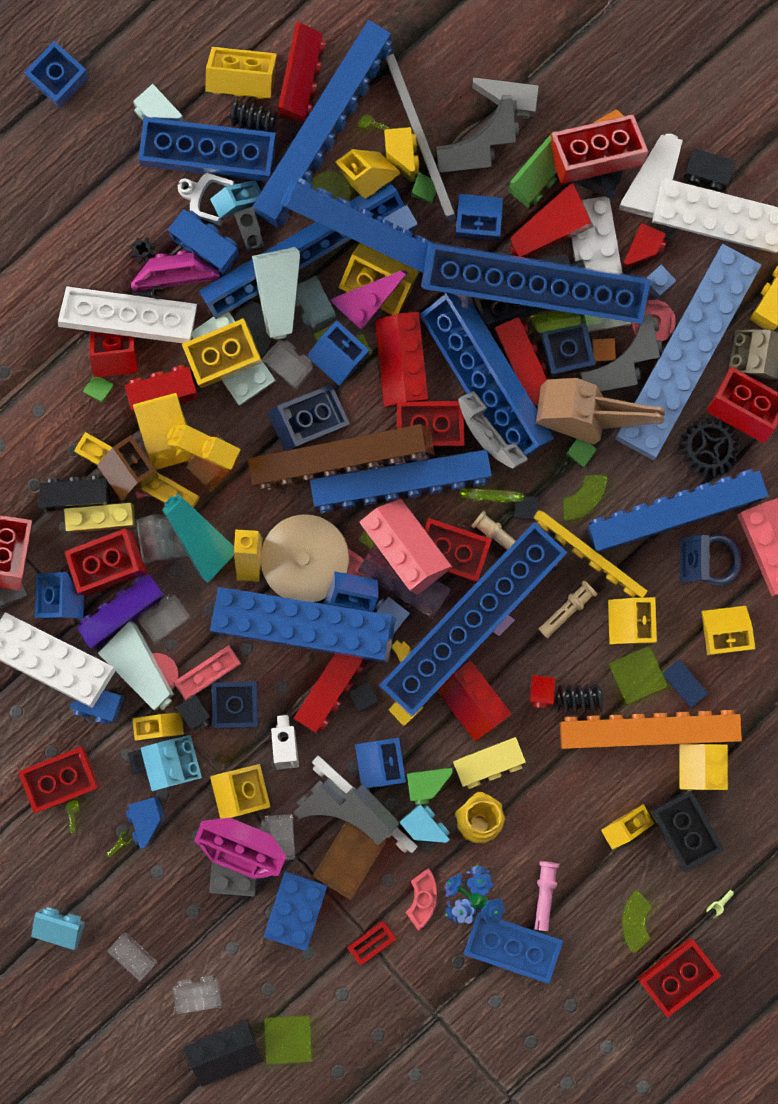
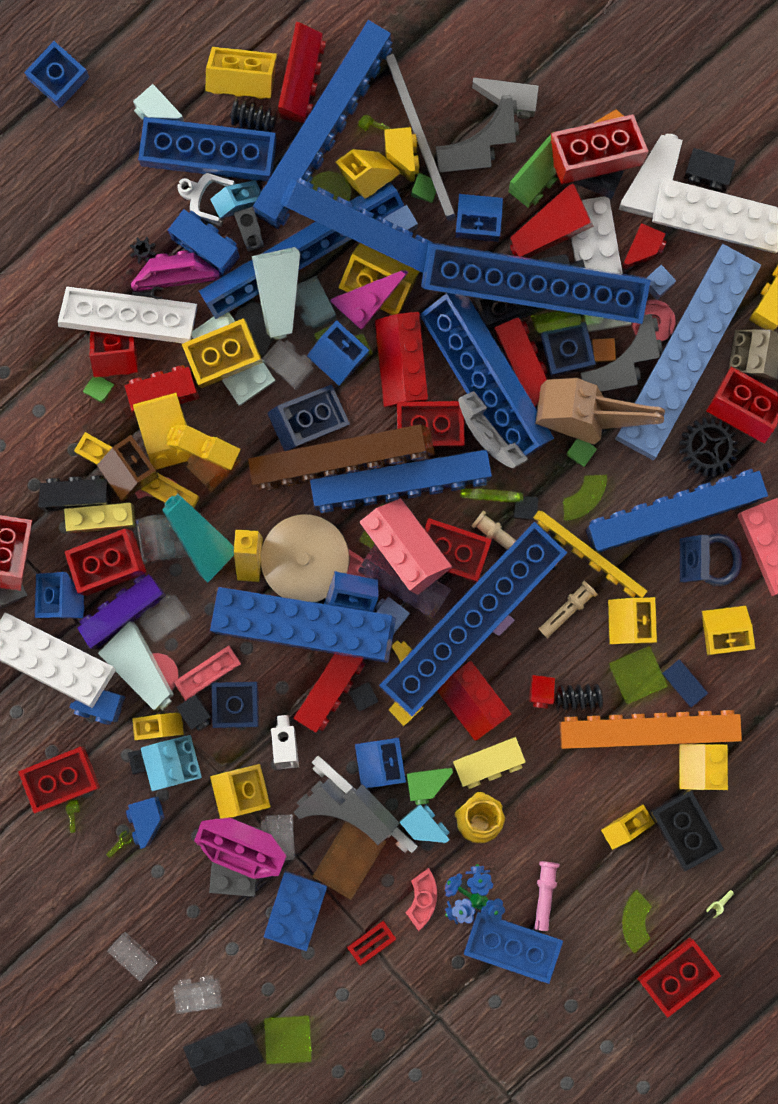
(57, 928): medium azure slope -> none

